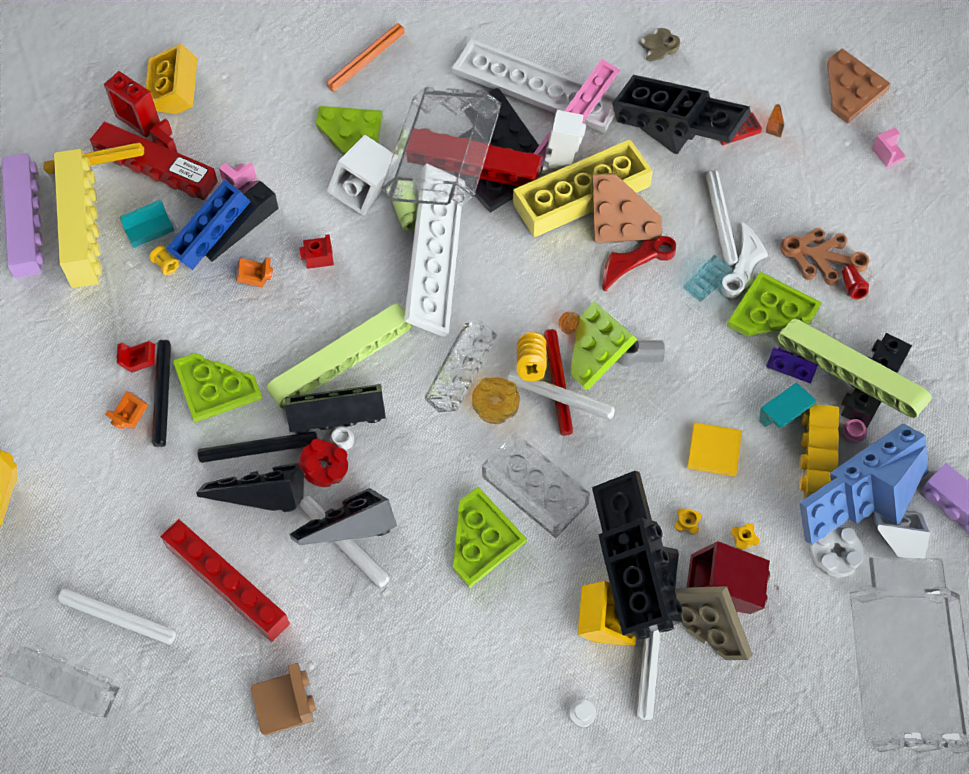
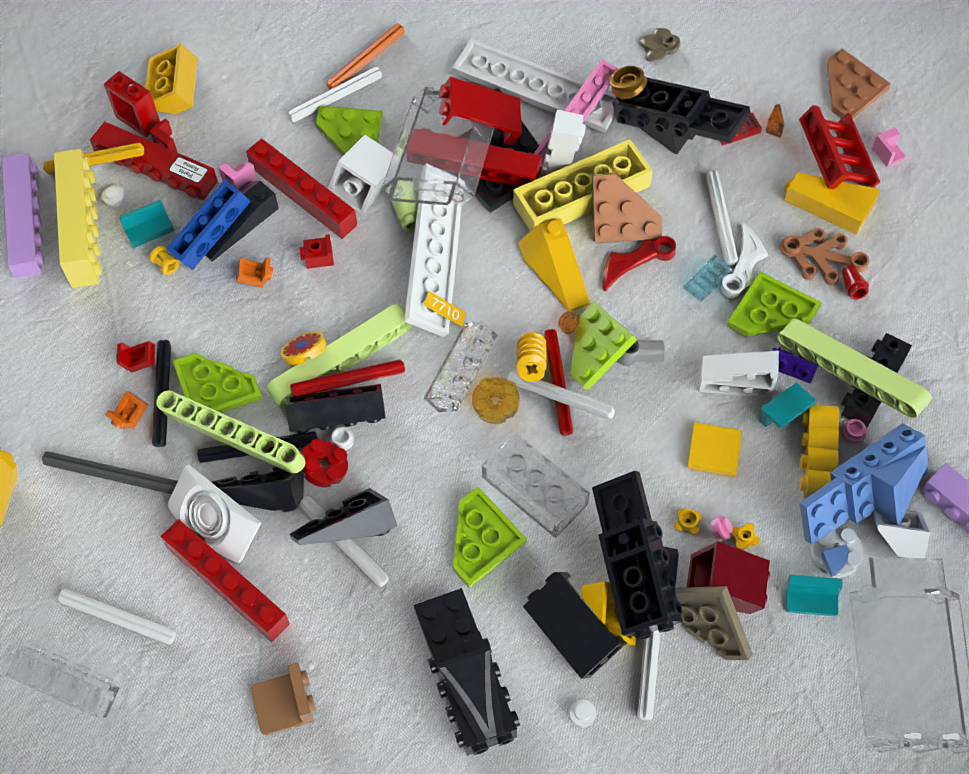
(109, 472): none -> dark grey axle
(113, 196): none -> white plate
(213, 515): none -> white slope
(237, 438): none -> yellowish green beam
(302, 188): none -> red brick
(303, 346): none -> tile
(334, 94): none -> white axle
(347, 378): none -> red axle
(445, 308): none -> yellow sticker
(466, 674): none -> black wedge
(481, 106): none -> red panel
(553, 259): none -> yellow wedge
(572, 625): none -> black panel
(628, 82): none -> pearl gold piece
(721, 528): none -> bright pink plate
(740, 374): none -> white wedge
(812, 595): none -> teal panel
(827, 155): none -> red fence
(835, 559): none -> medium blue tile
(843, 206): none -> yellow slope

